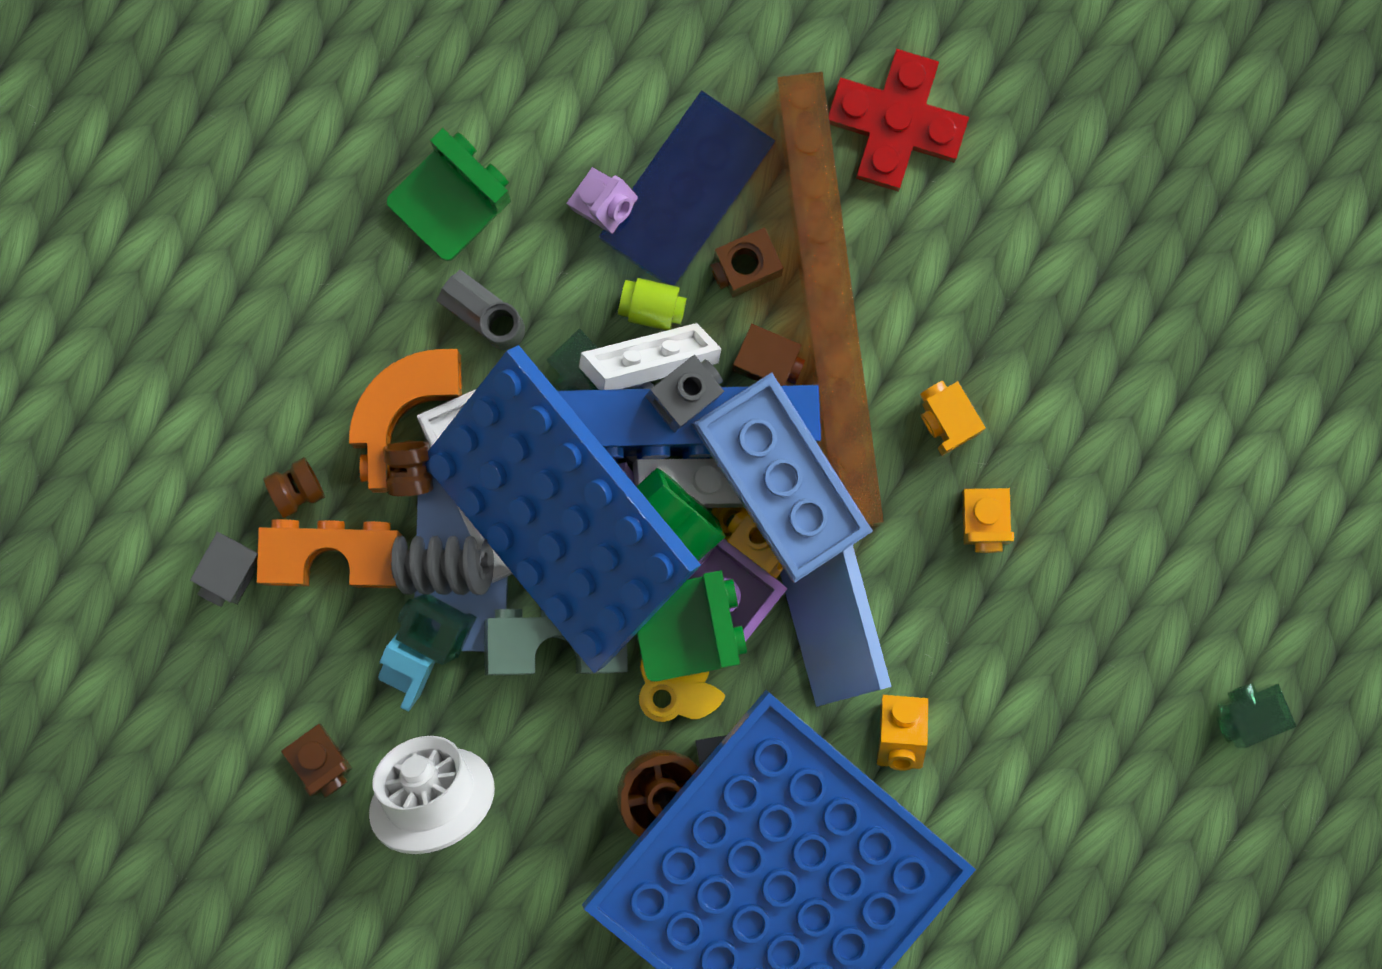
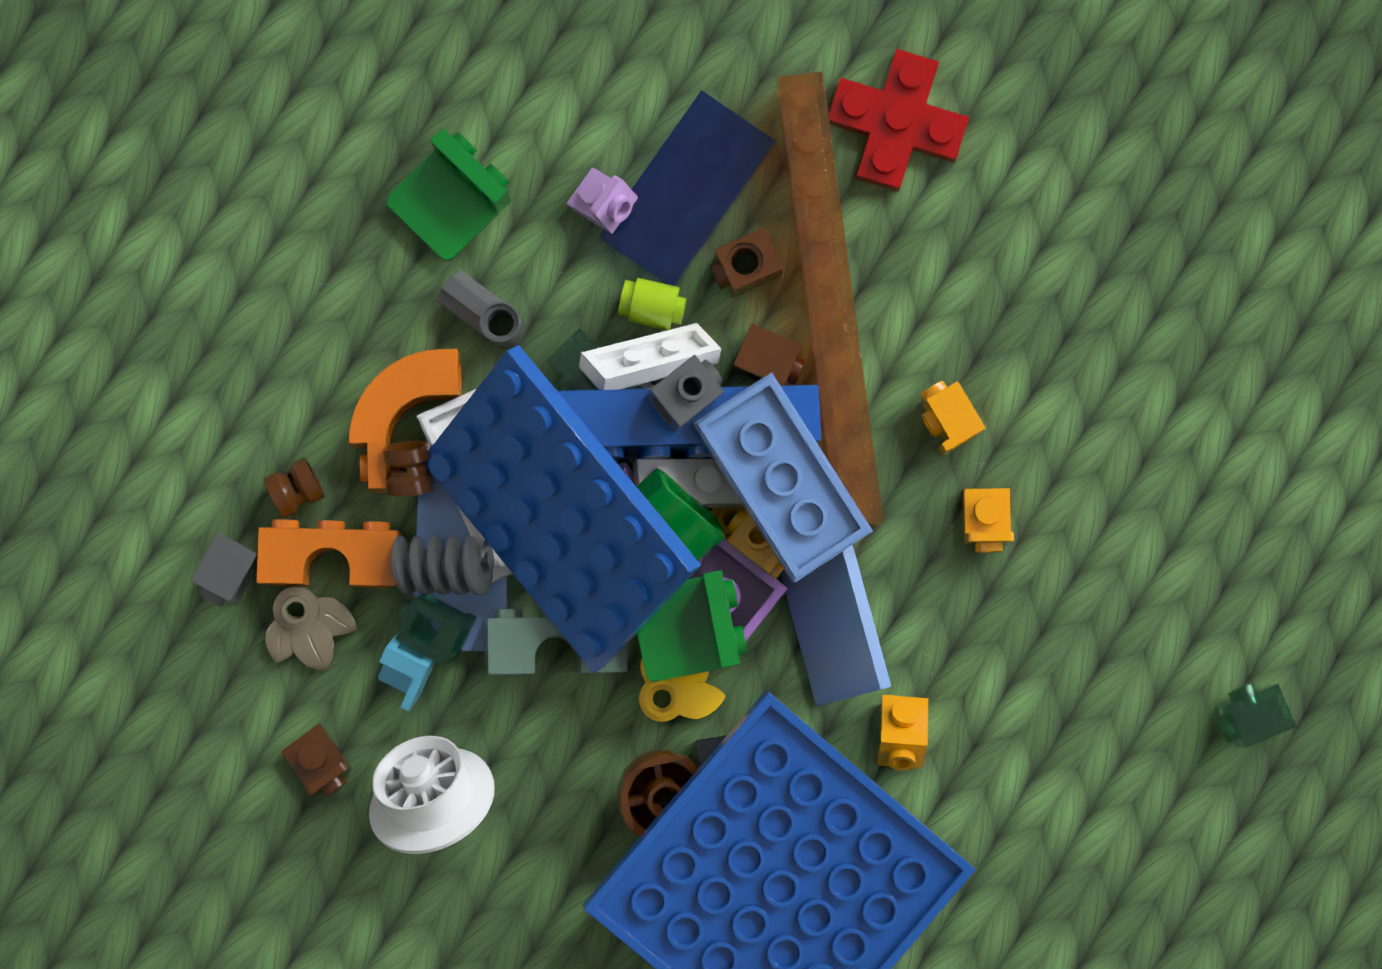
(312, 632): none -> dark tan plate

